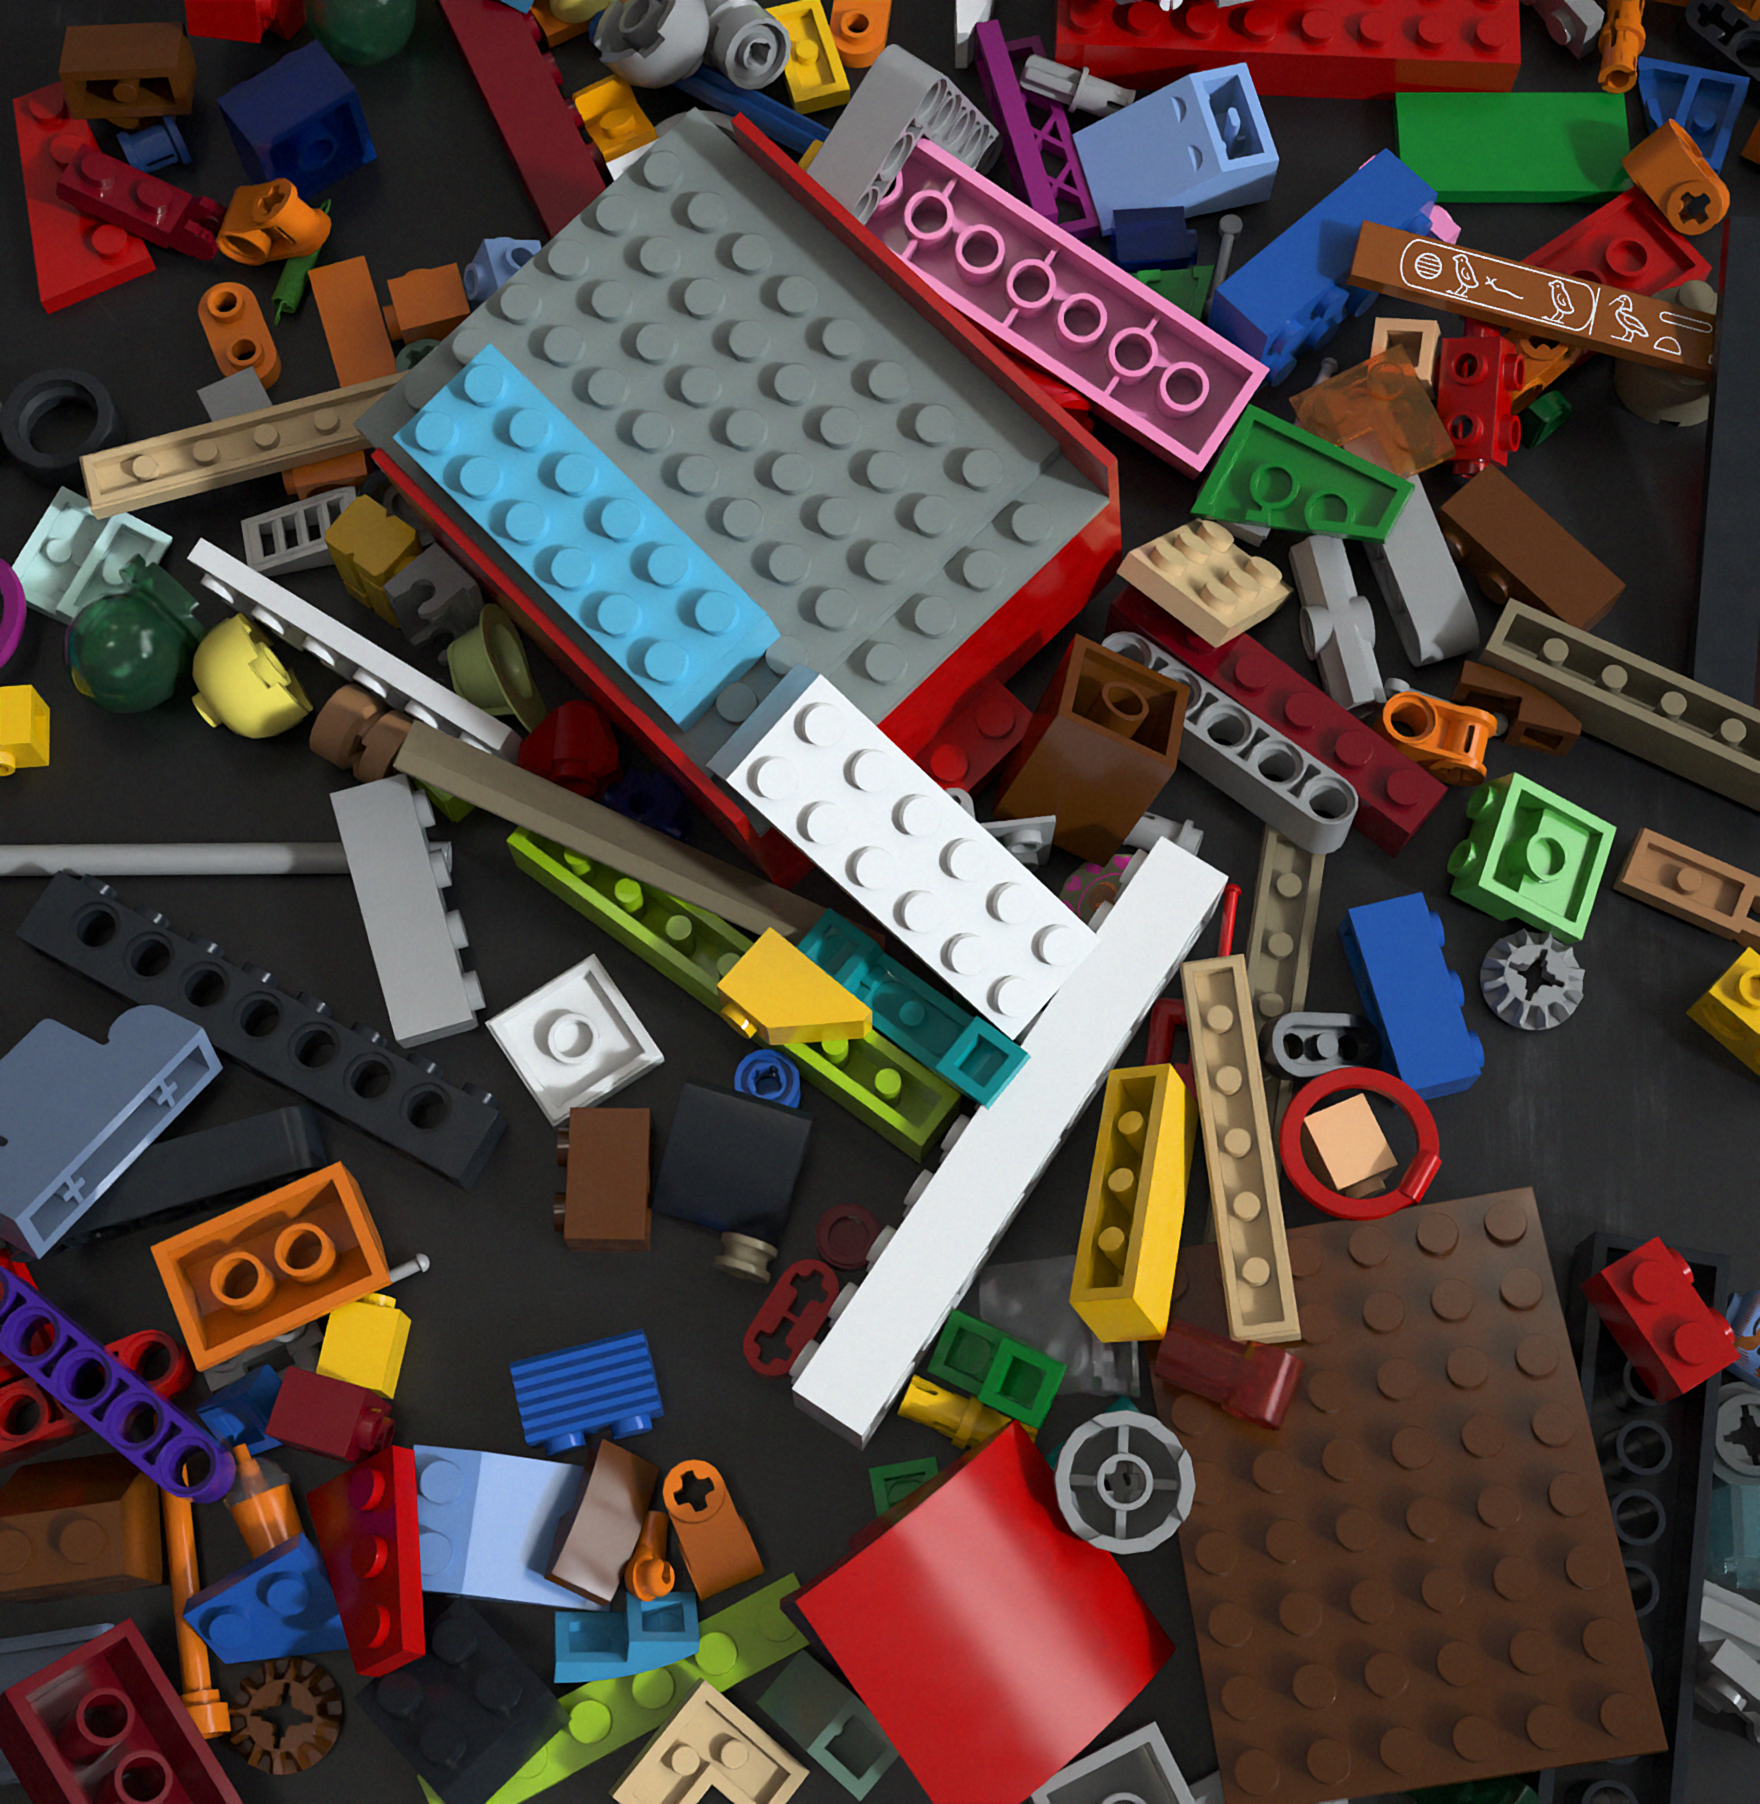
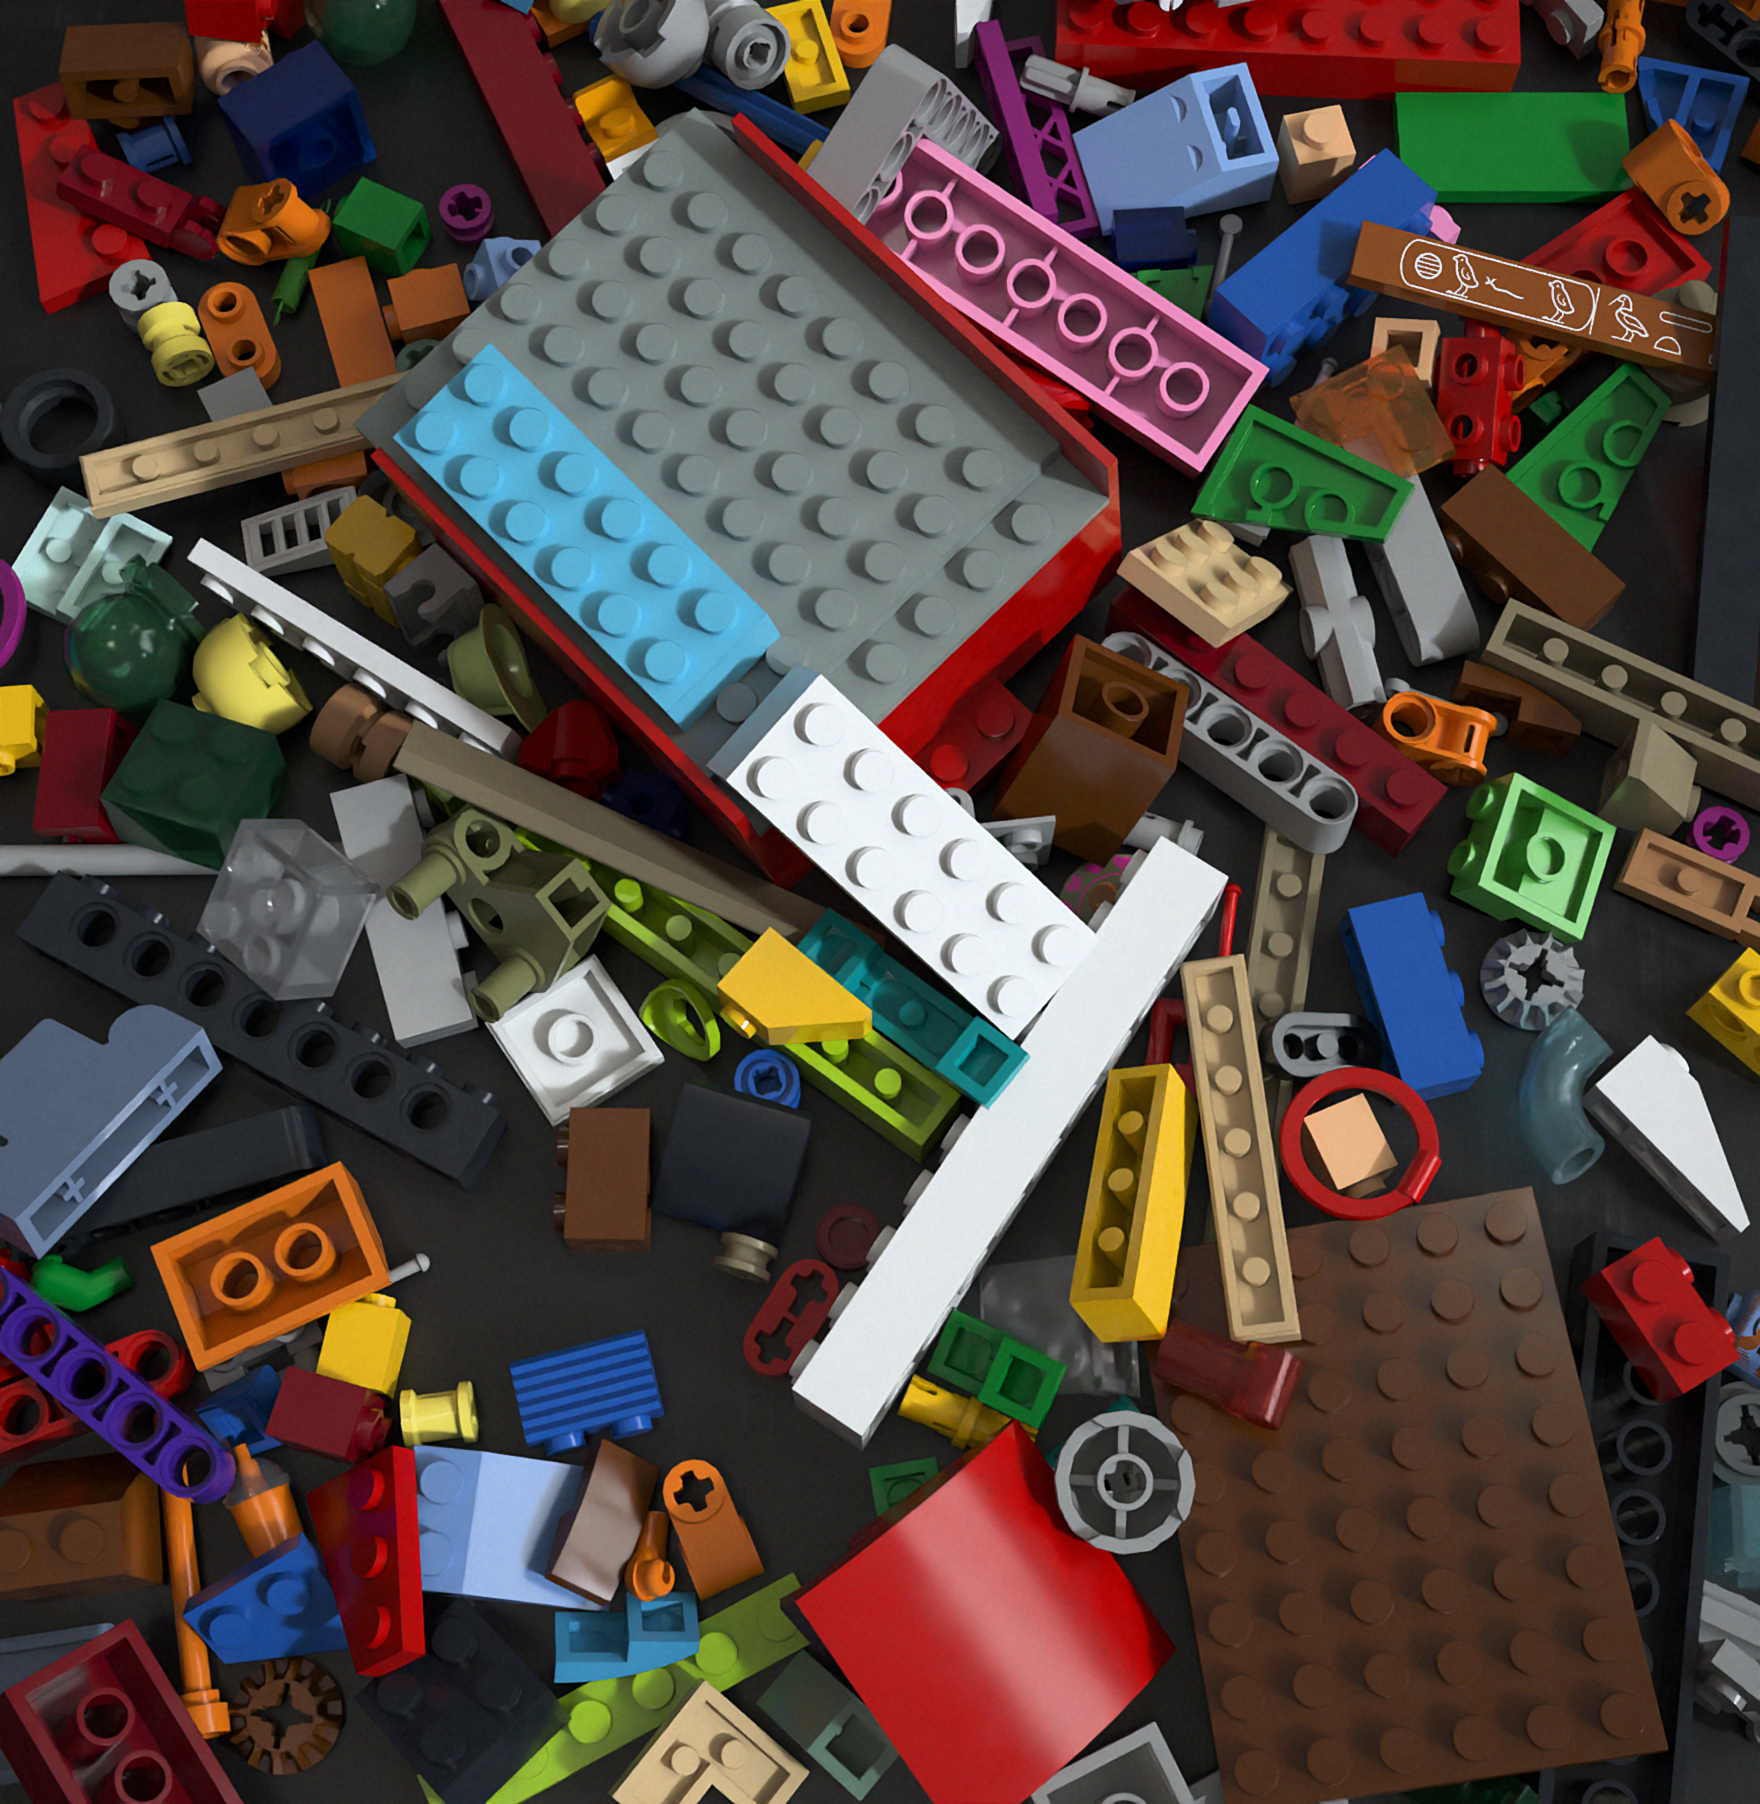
(76, 765): none -> dark red hinge
(78, 1289): none -> green arm
(139, 277): none -> light grey wheel
(177, 350): none -> light yellow wheel
(193, 783): none -> clear green brick
(229, 62): none -> light nougat head
(287, 908): none -> clear brick
(382, 227): none -> green brick
(439, 1415): none -> light yellow bush
(455, 225): none -> magenta bush
(544, 901): none -> olive piece
(666, 1016): none -> lime piece
(1314, 153): none -> light nougat brick
(1552, 1093): none -> clear light blue cylinder
(1593, 453): none -> green wing
(1648, 783): none -> dark tan slope
(1667, 1128): none -> white slope
(1730, 822): none -> magenta bush

